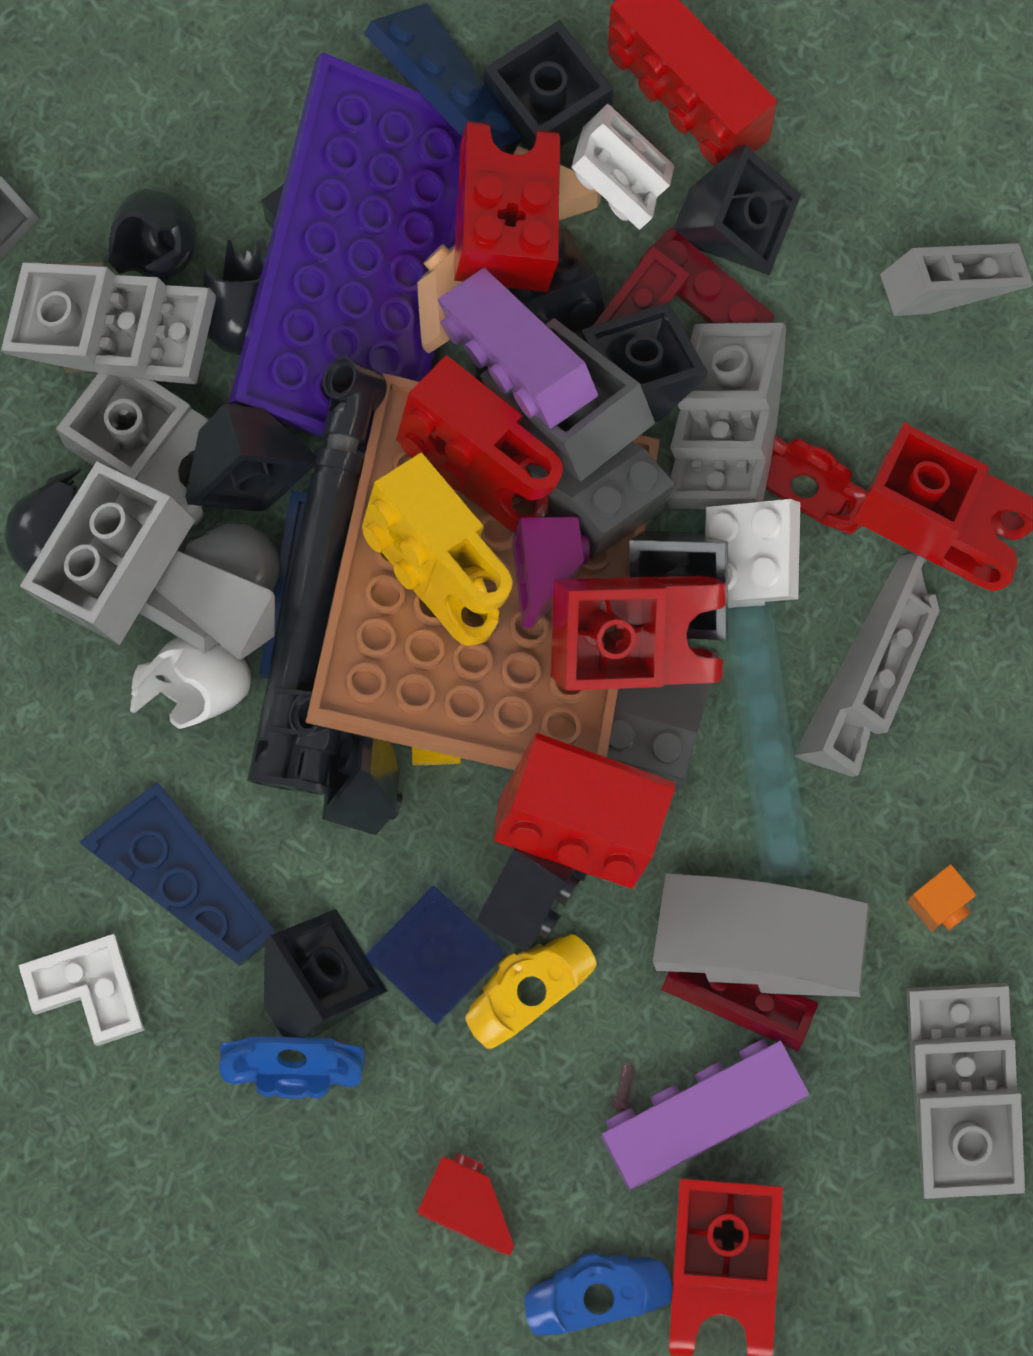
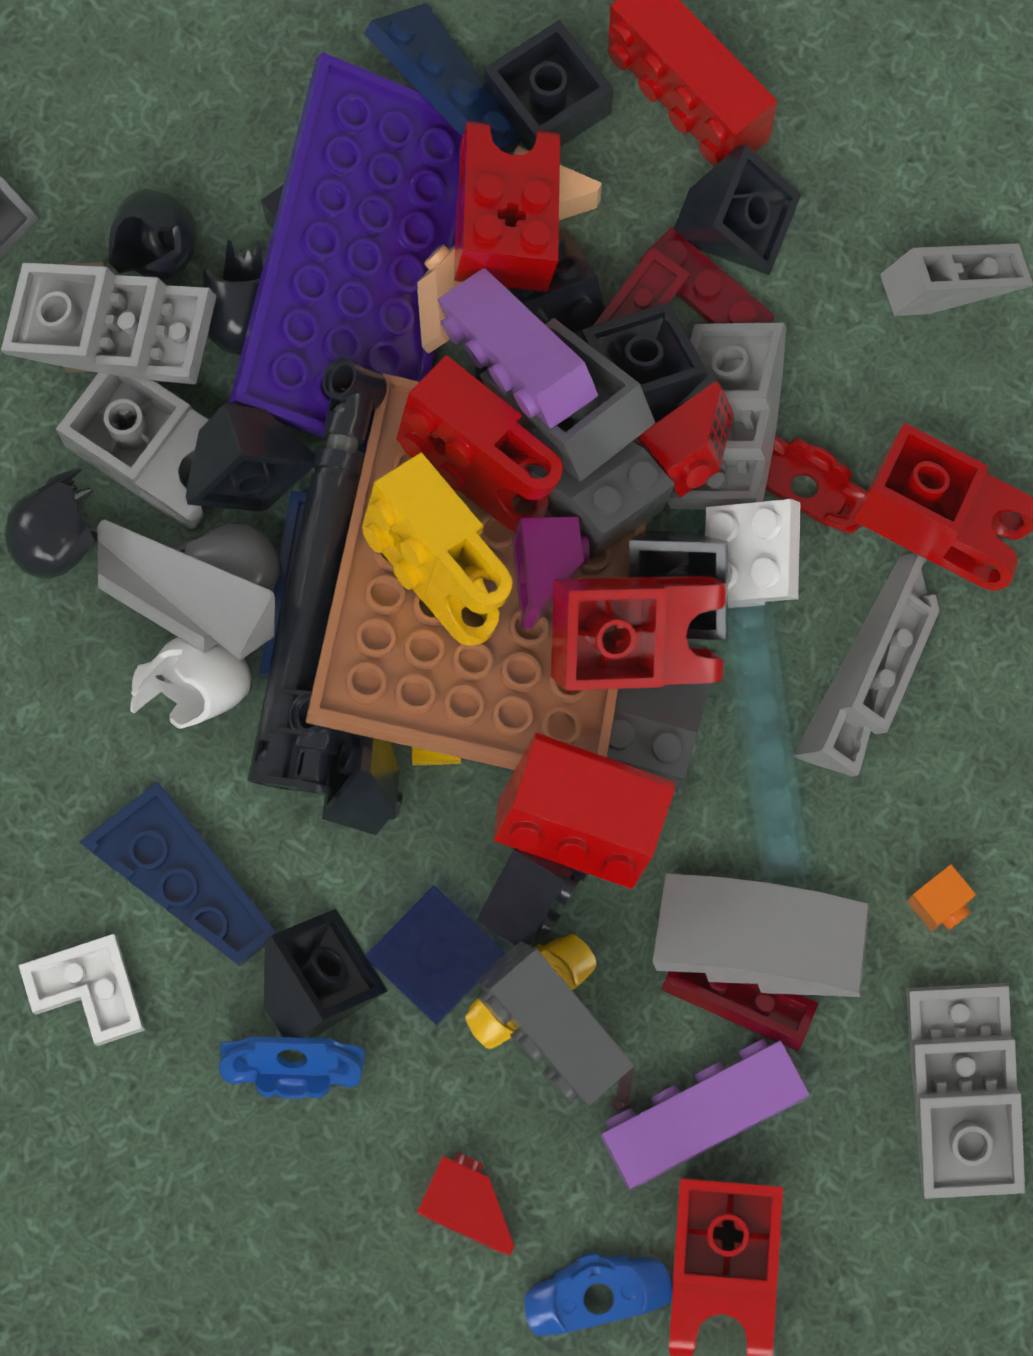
(108, 552): light grey brick -> none
(552, 1025): none -> dark grey brick
(621, 166): white plate -> none
(691, 439): none -> red slope

